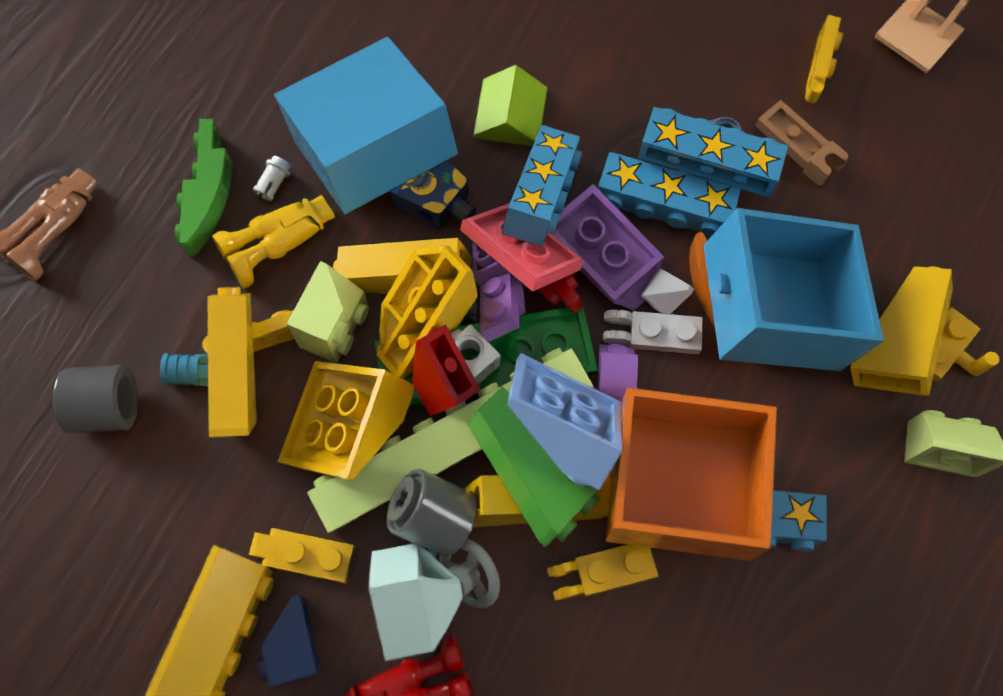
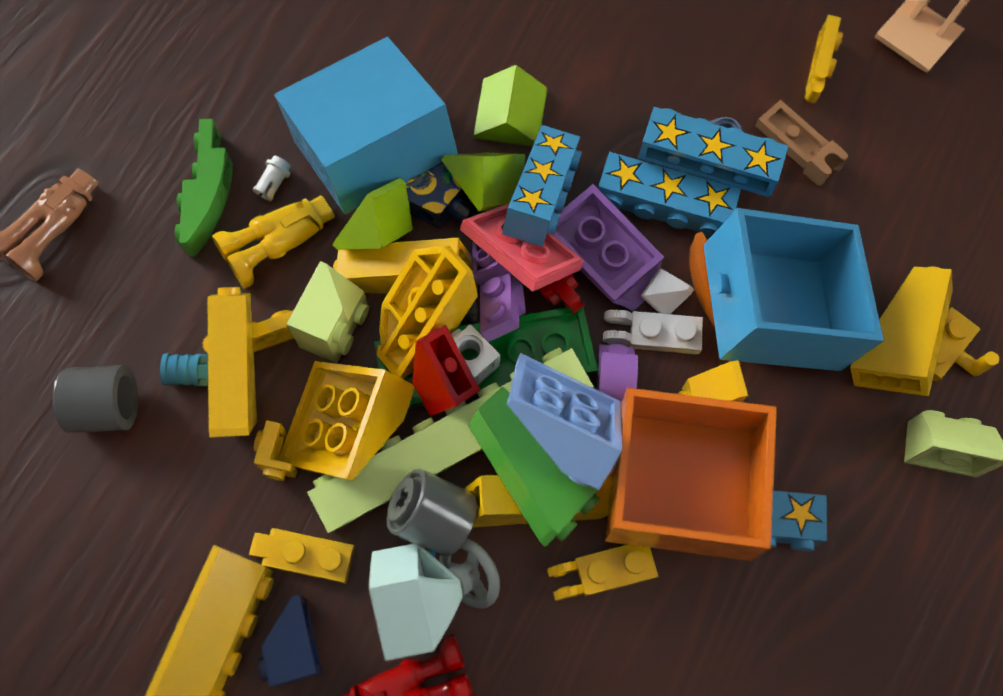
(268, 447): none -> yellow bracket
(378, 219): none -> lime slope
(486, 177): none -> lime slope
(718, 383): none -> yellow slope

